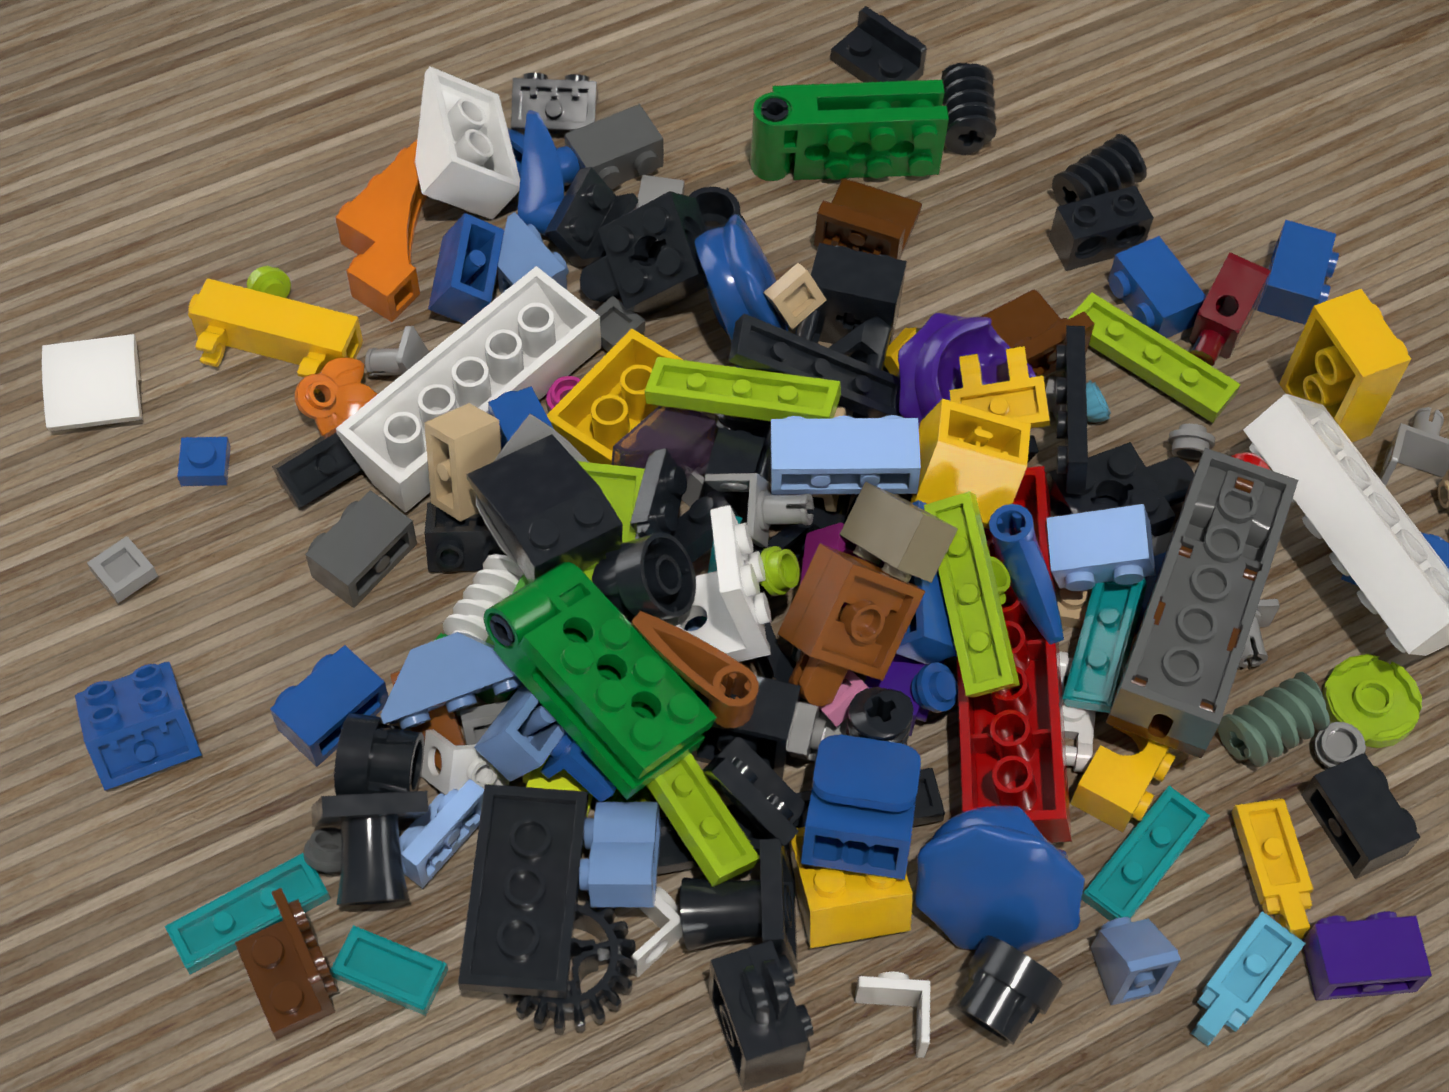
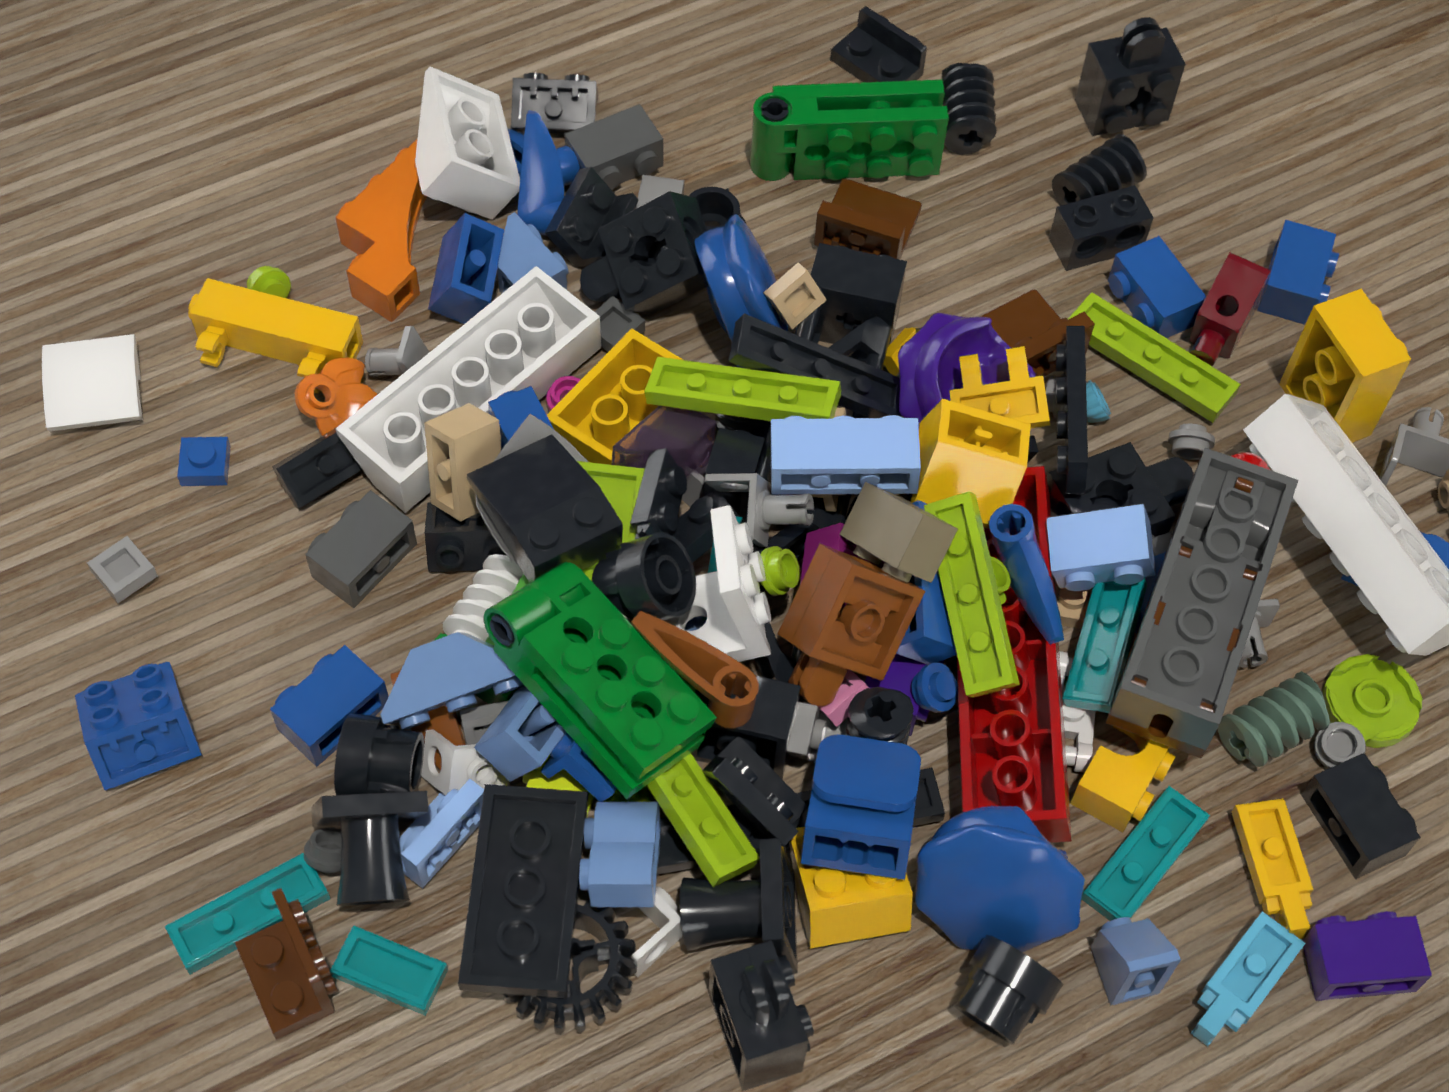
(899, 990): white bracket -> none
(1129, 72): none -> black brick

